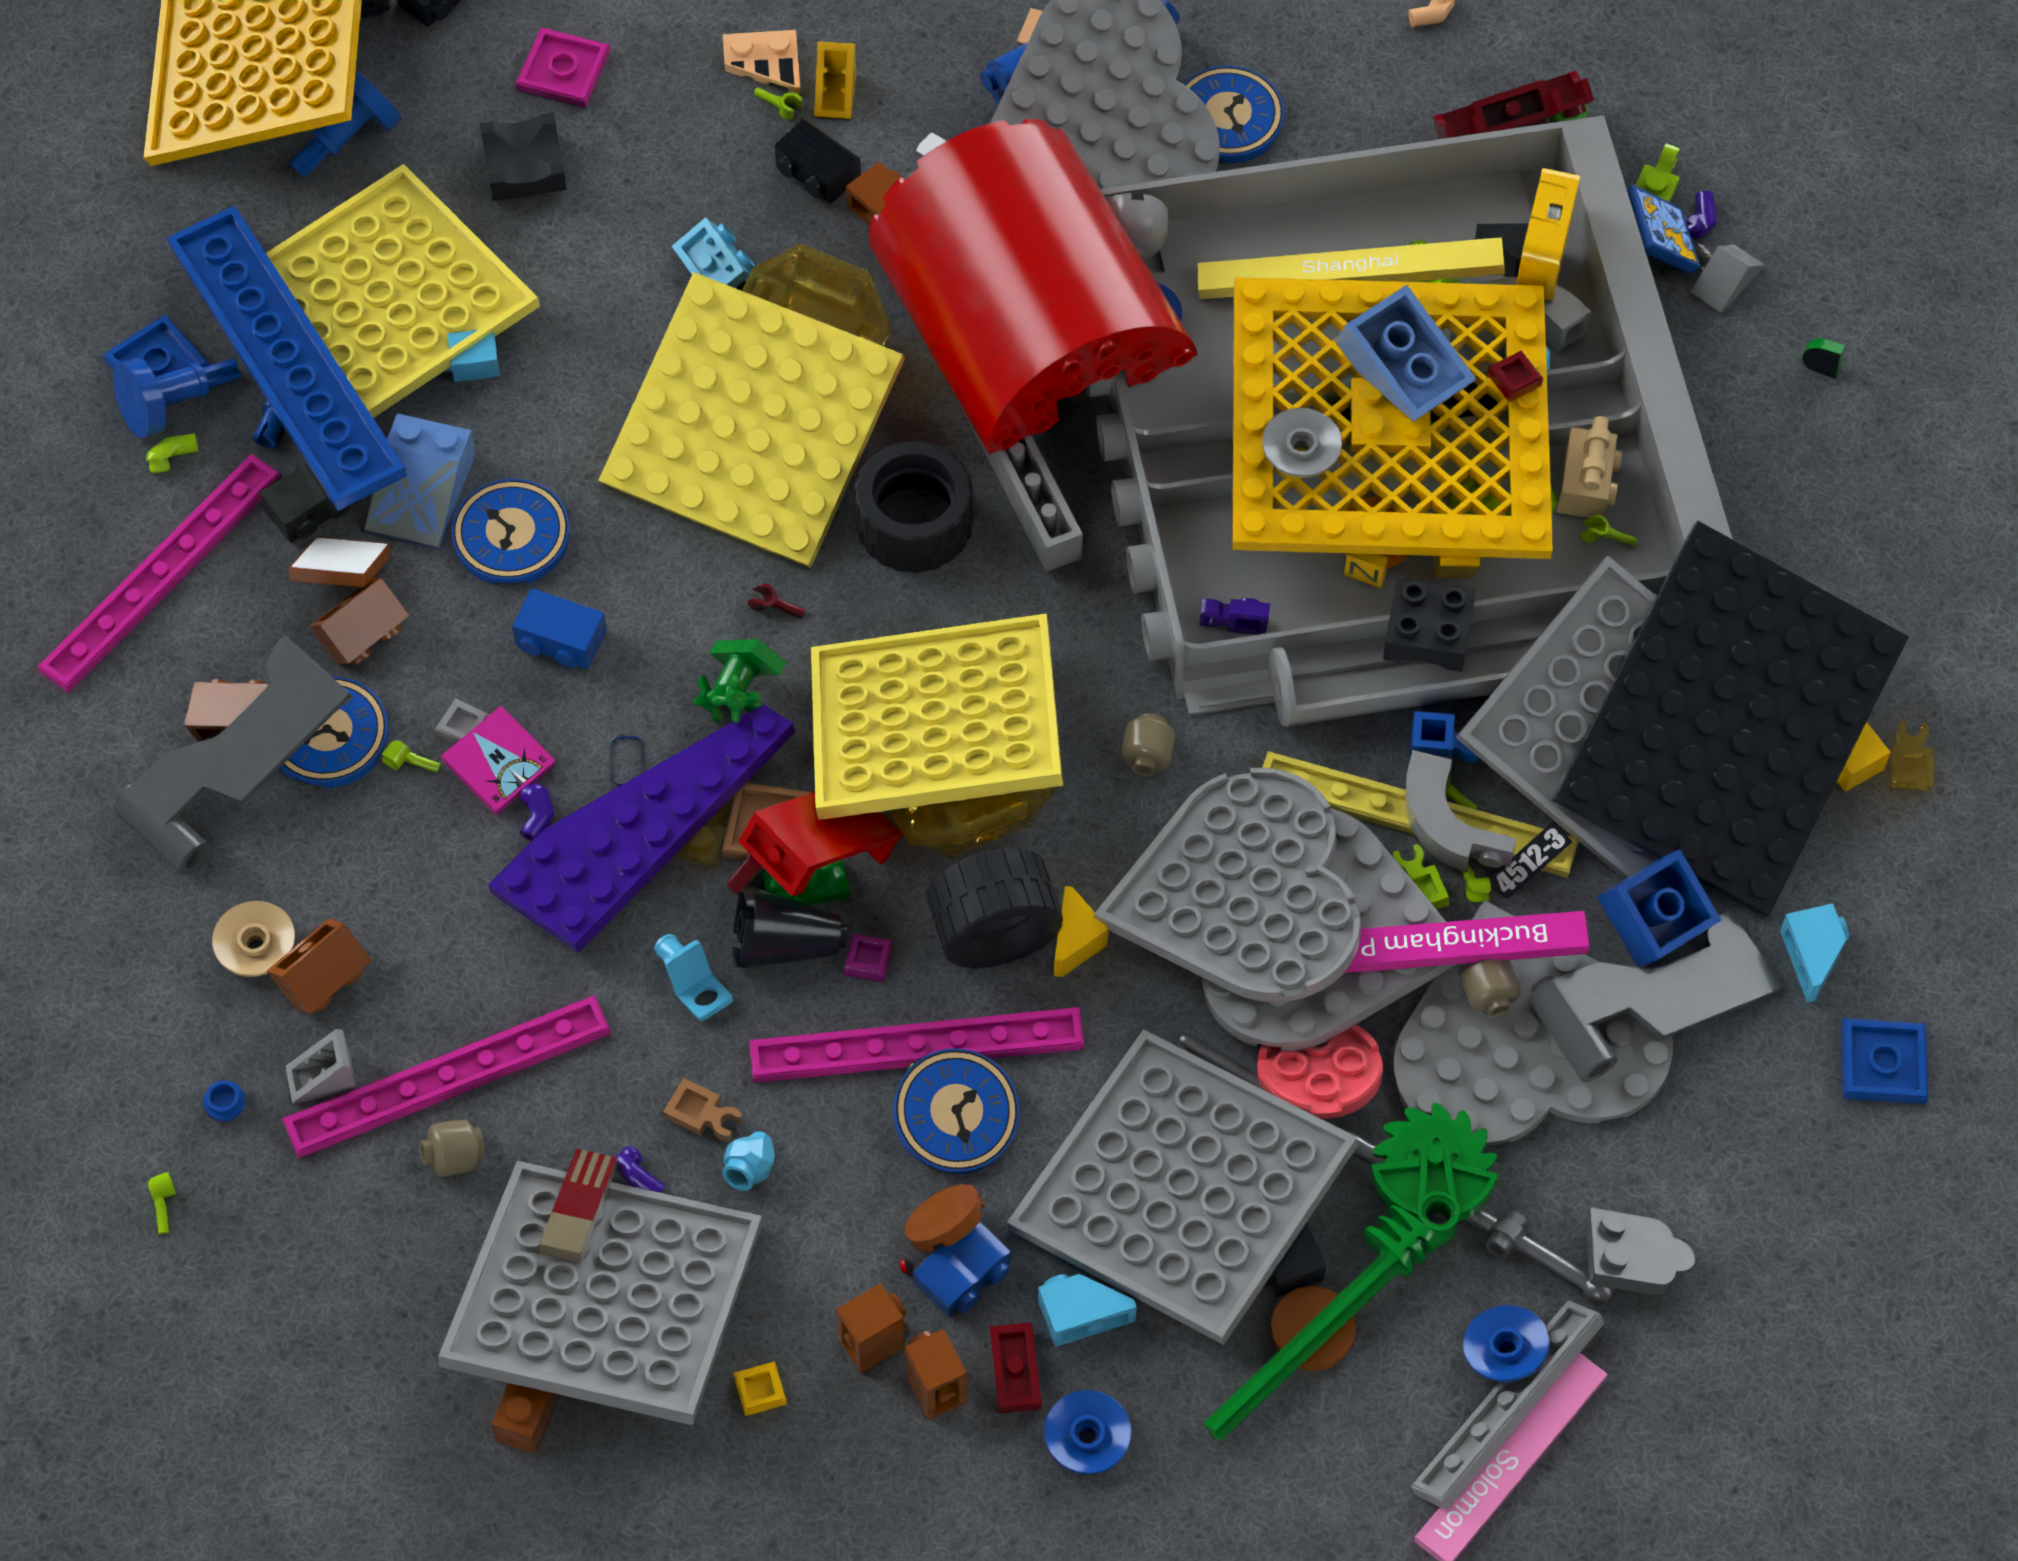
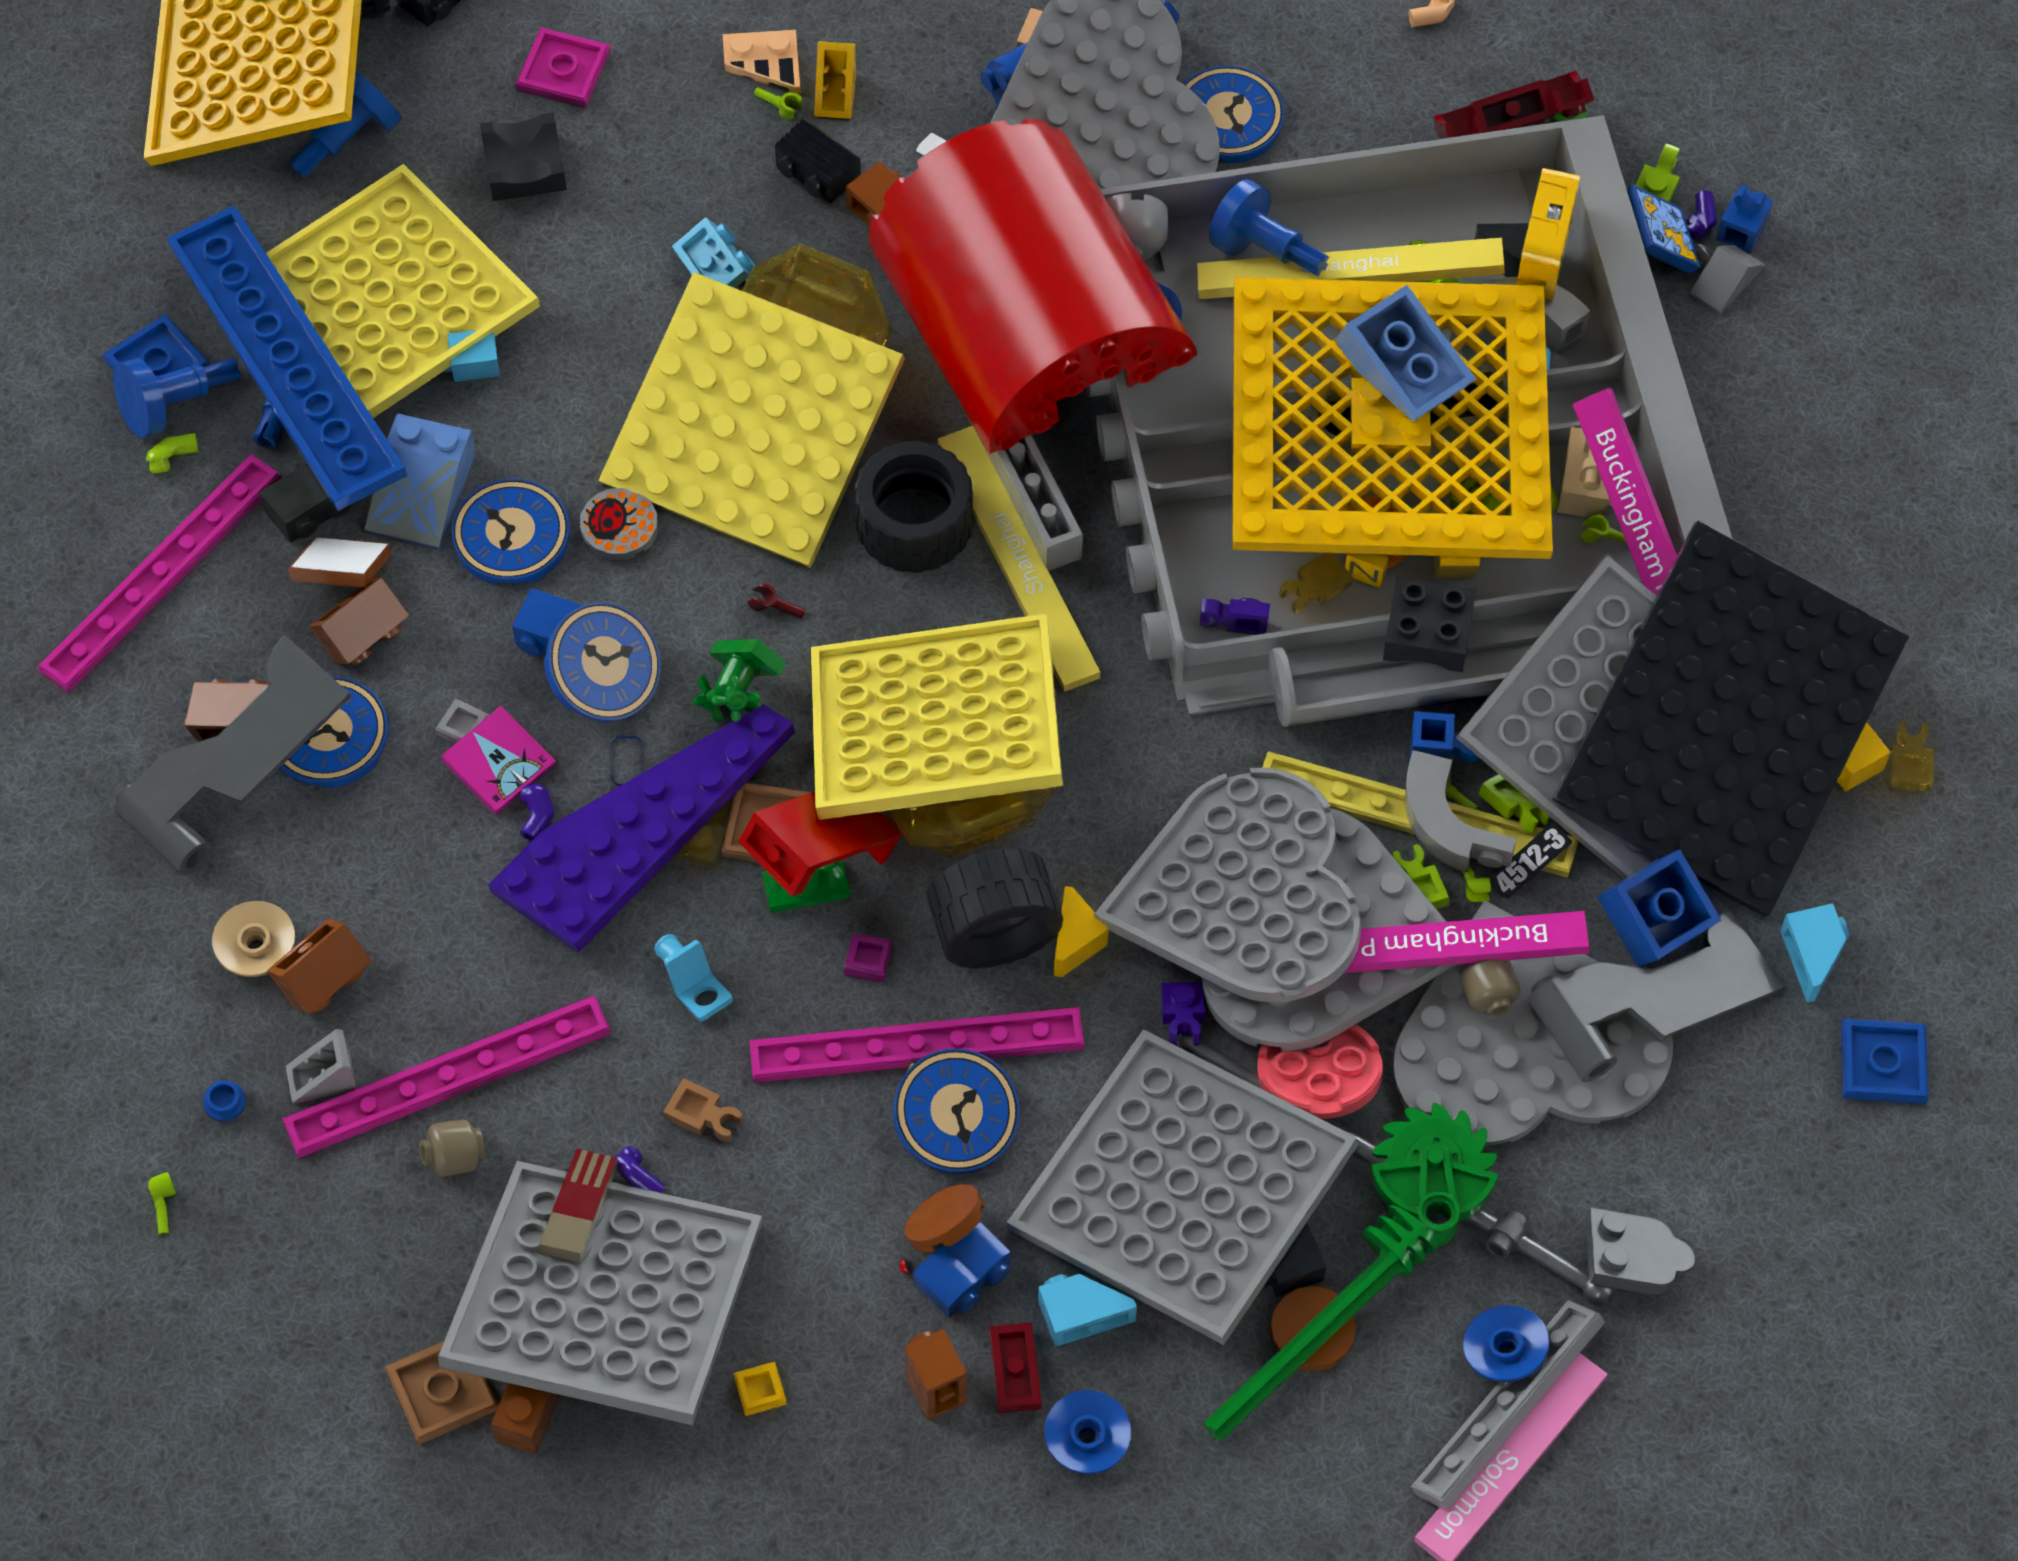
(398, 752): lime hand -> none
(438, 1397): none -> medium nougat tile
(602, 662): none -> tile
(618, 524): none -> tile
(743, 875): dark red tile -> none
(748, 1161): medium azure rock -> none
(782, 930): black cone -> none
(871, 1327): dark orange brick -> none
(1021, 561): none -> light yellow tile
(1148, 744): dark tan head -> none
(1183, 1009): none -> dark purple plate
(1244, 220): none -> blue piece
(1302, 429): light grey dish -> none
(1319, 579): none -> clear yellow plate
(1511, 802): none -> lime plate
(1515, 376): dark red tile -> none
(1627, 487): none -> dark pink tile
(1744, 219): none -> blue brick
(1824, 357): black tile -> none

